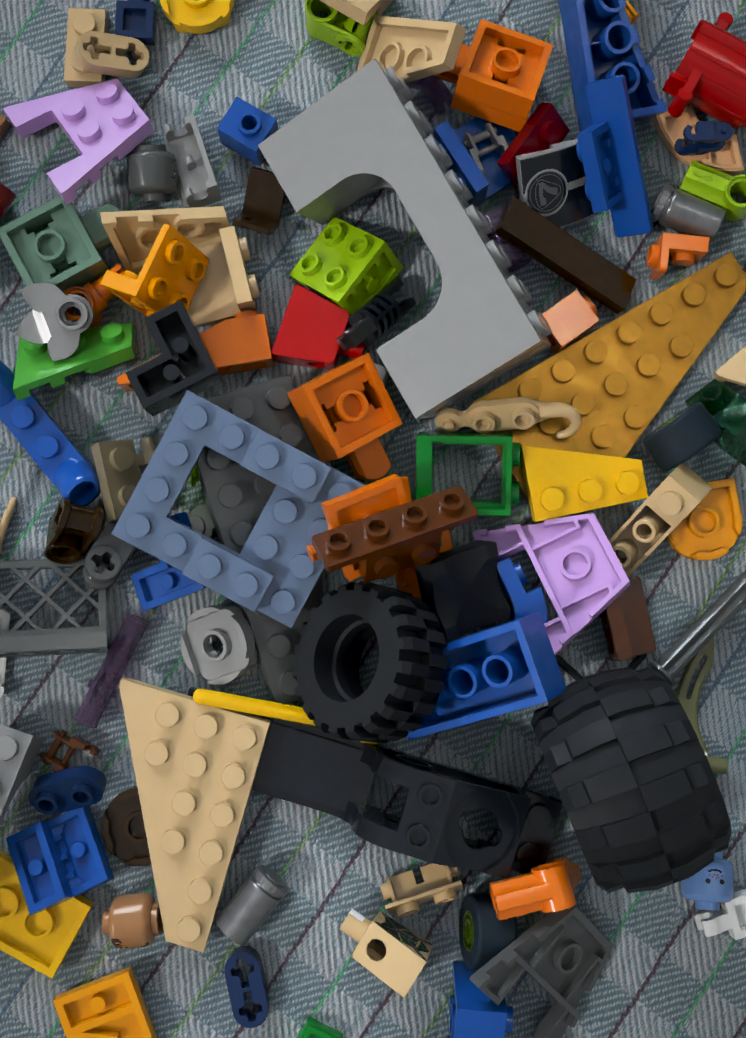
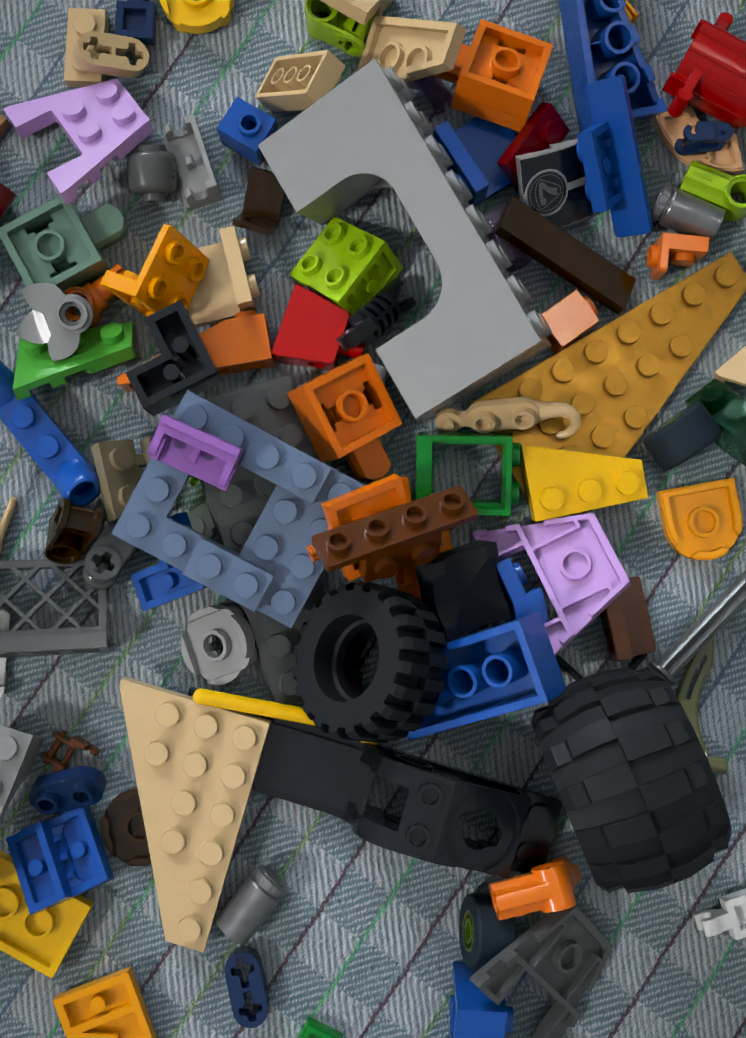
(111, 671): clear purple pin -> none
(132, 920): medium nougat head -> none
(136, 231): tan wing -> none
(195, 452): none -> medium lavender hinge
(299, 80): none -> tan piece
(399, 960): tan torso -> none
(408, 894): tan hinge -> none
(498, 144): light grey piece -> none
(658, 516): tan slope -> none
(710, 885): medium blue head -> none

